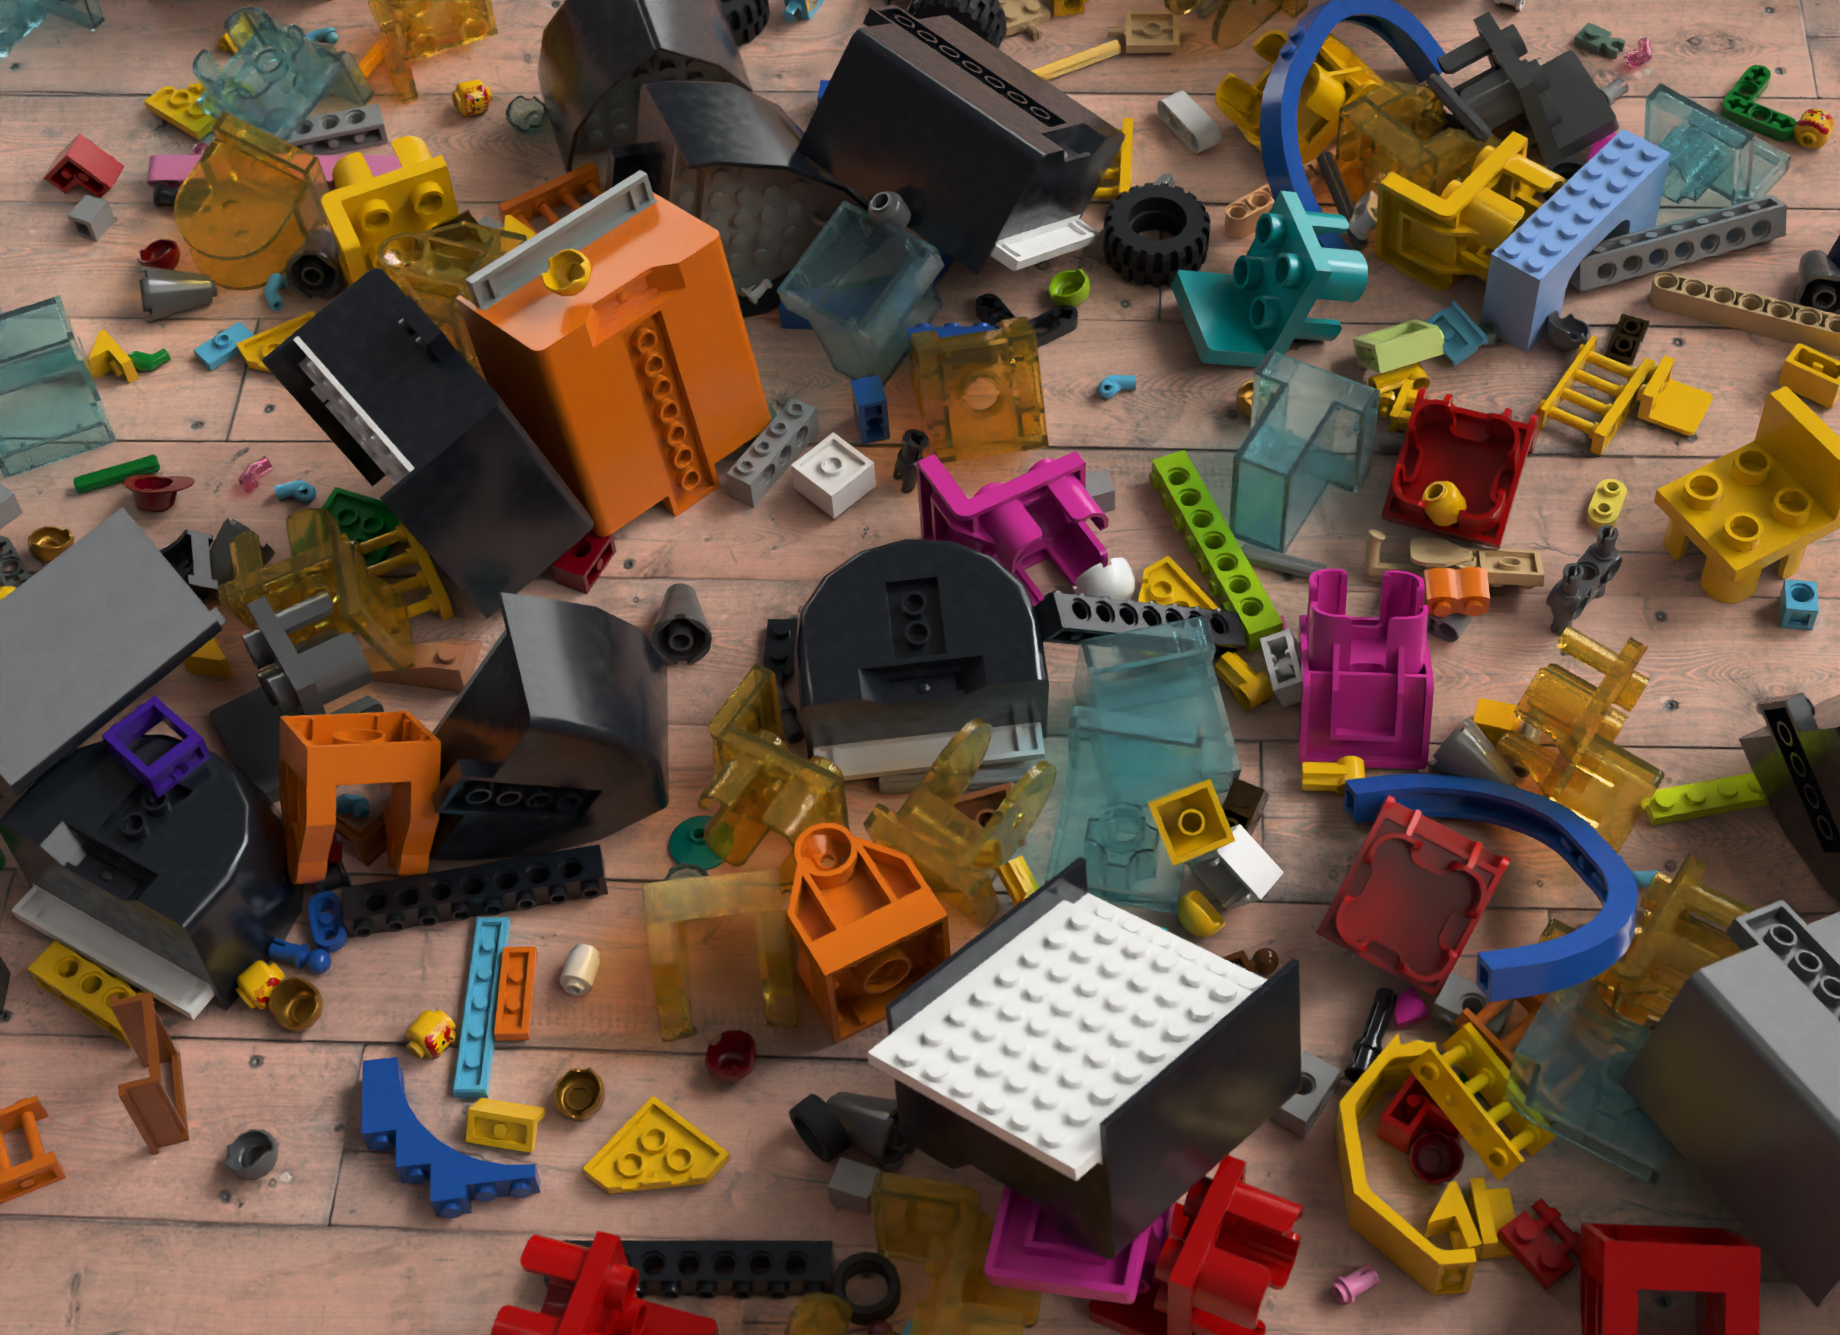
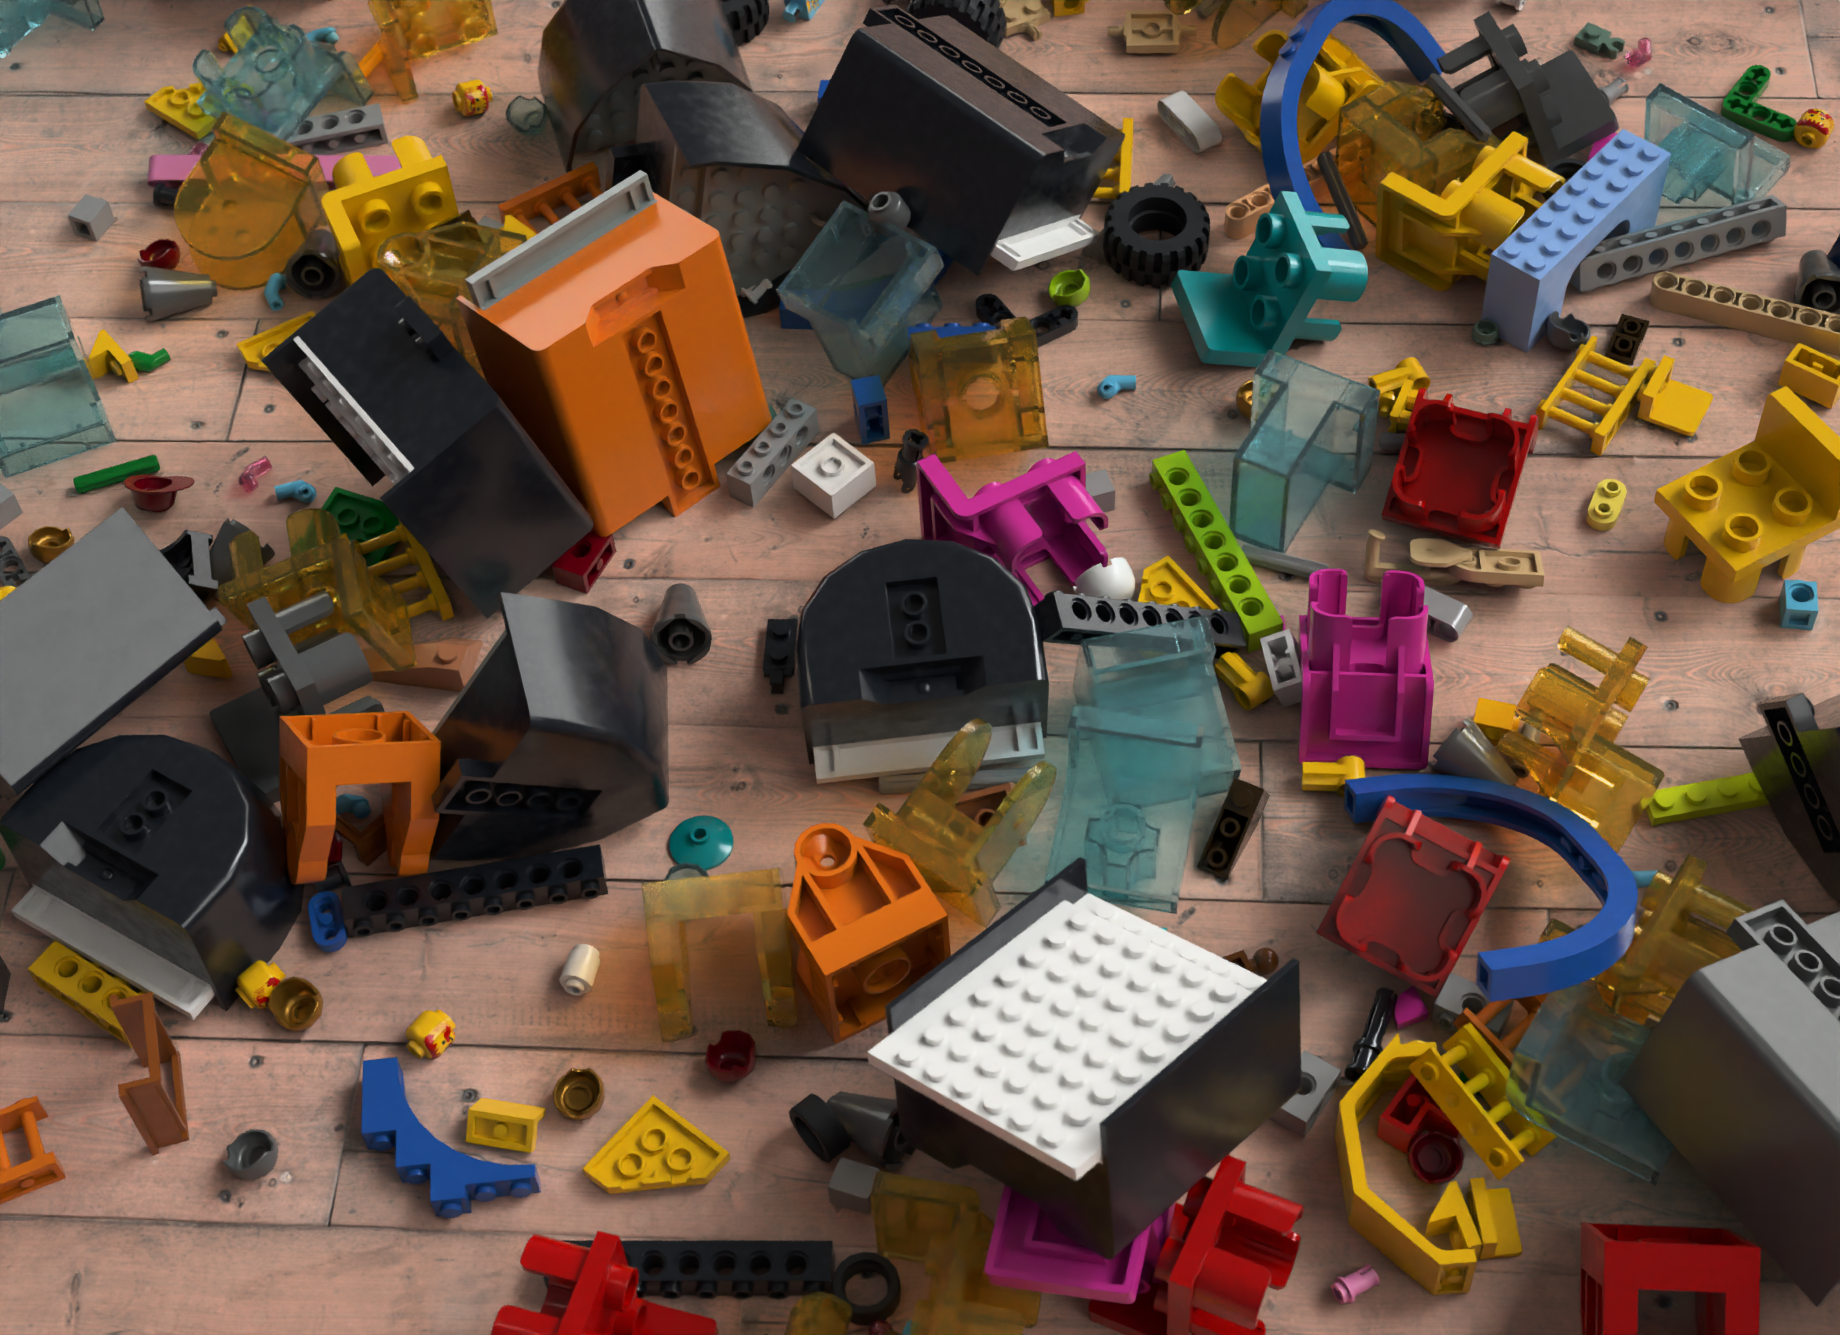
(84, 164): red brick -> none
(161, 774): dark purple window -> none
(222, 346): medium azure plate -> none
(316, 961): blue pin -> none
(480, 1008): medium azure tile -> none
(516, 993): orange plate -> none
(567, 273): yellow hair -> none
(762, 781): clear yellow piece -> none
(791, 725): dark grey pin -> none
(1017, 879): yellow piece -> none
(1078, 60): yellow axle -> none
(1191, 821): yellow slope -> none
(1199, 915): yellow hair -> none
(1237, 871): white container -> none
(1364, 216): white piece -> none
(1398, 346): yellowish green window -> none
(1443, 502): yellow head -> none
(1456, 591): orange brick -> none
(1460, 333): medium azure plate -> none
(1536, 1249): red plate -> none
(1584, 579): dark grey piece -> none

